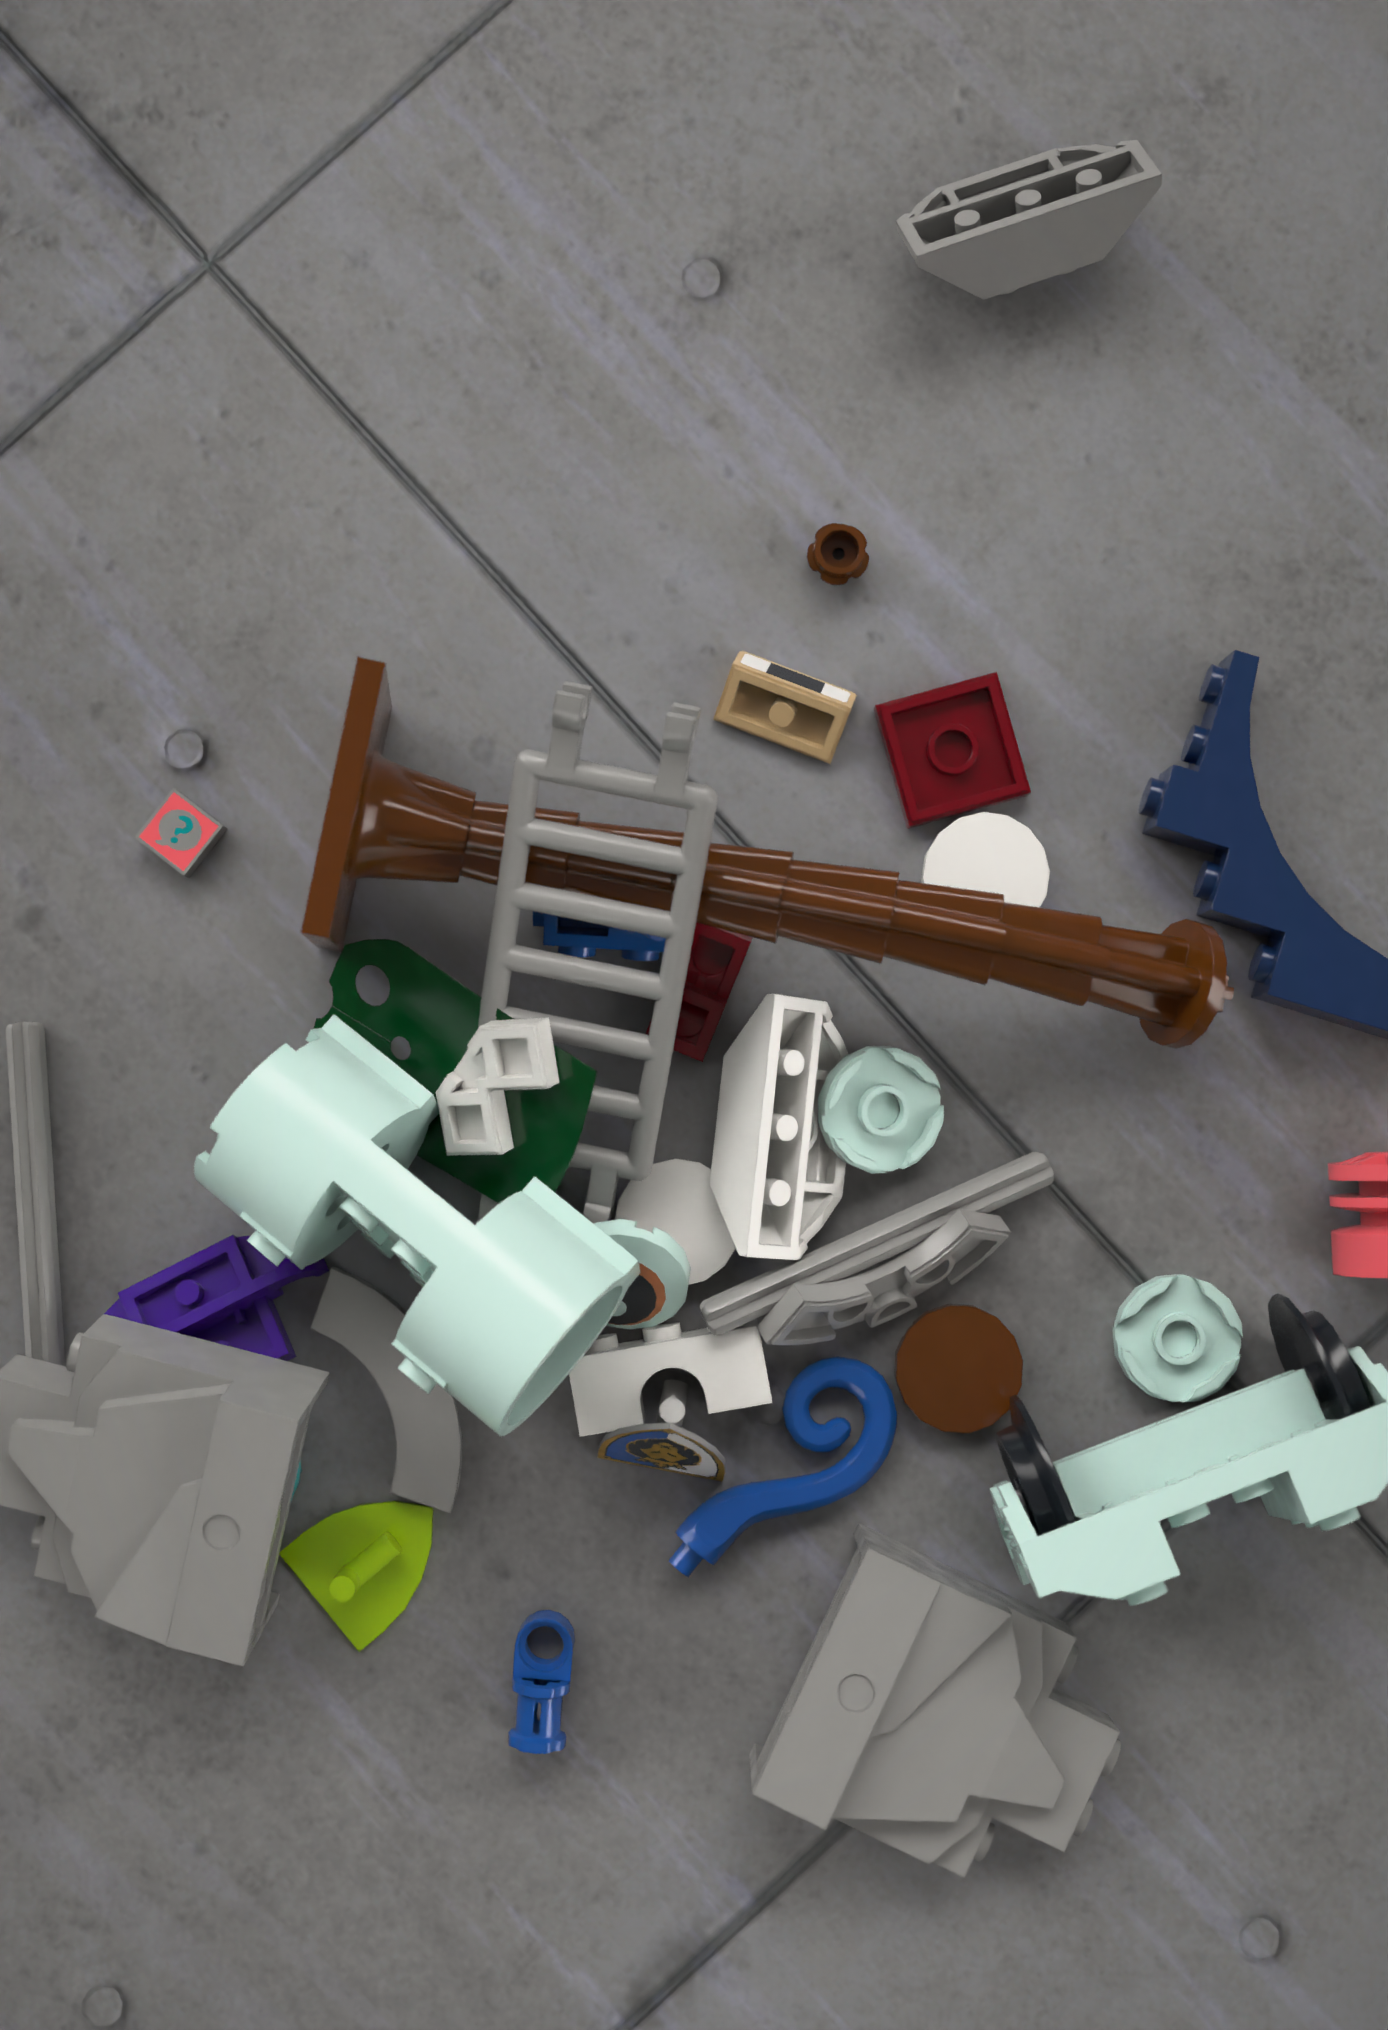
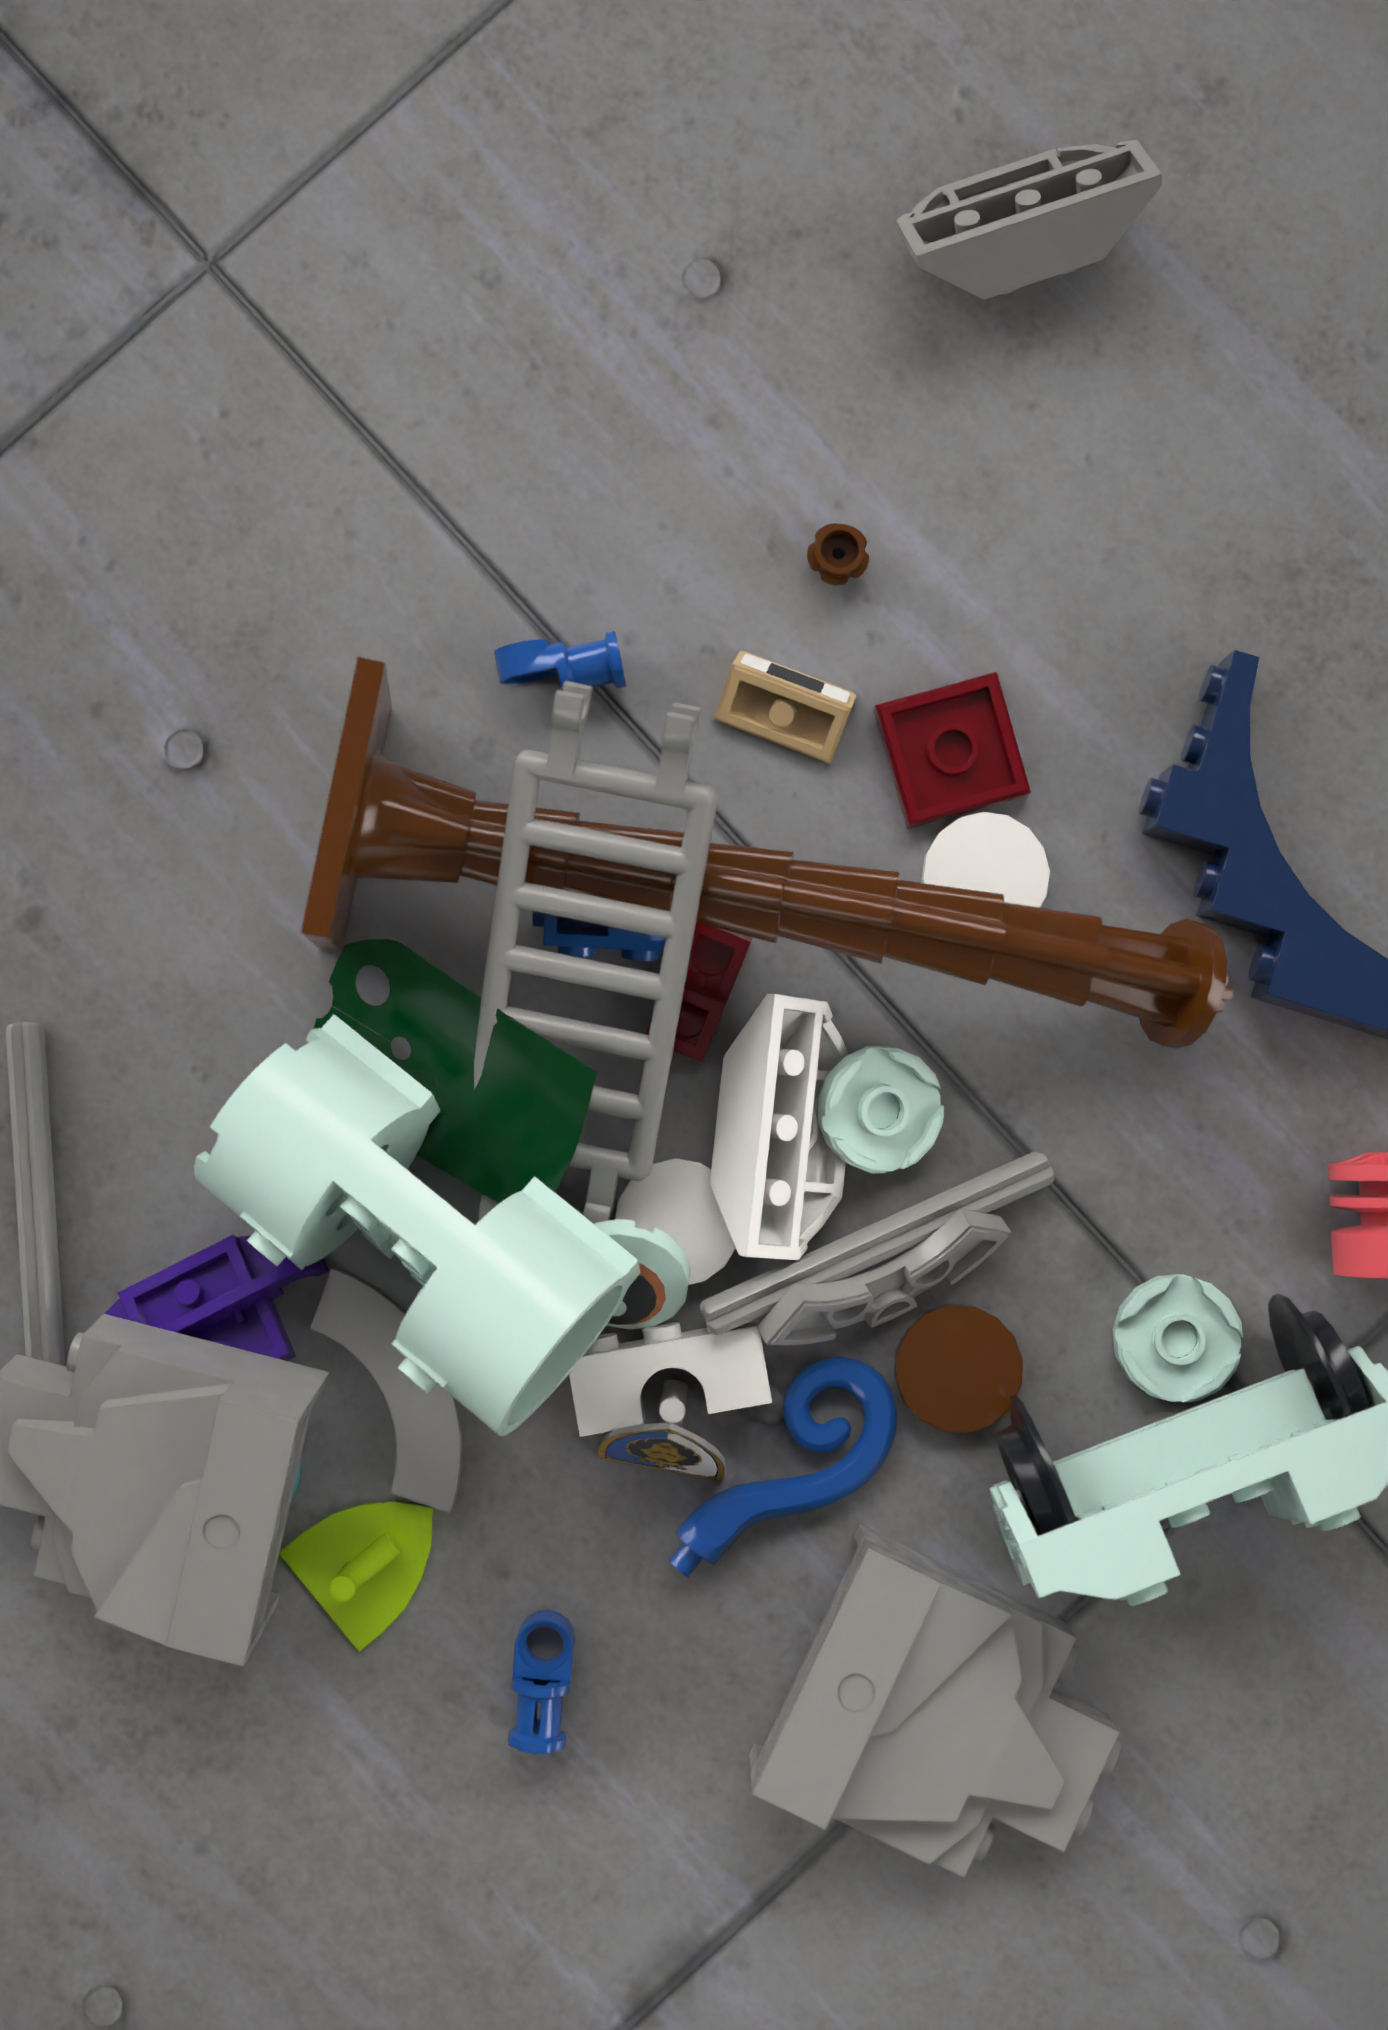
(181, 833): tile -> none
(472, 1097): white tile -> none
(583, 664): none -> blue connector

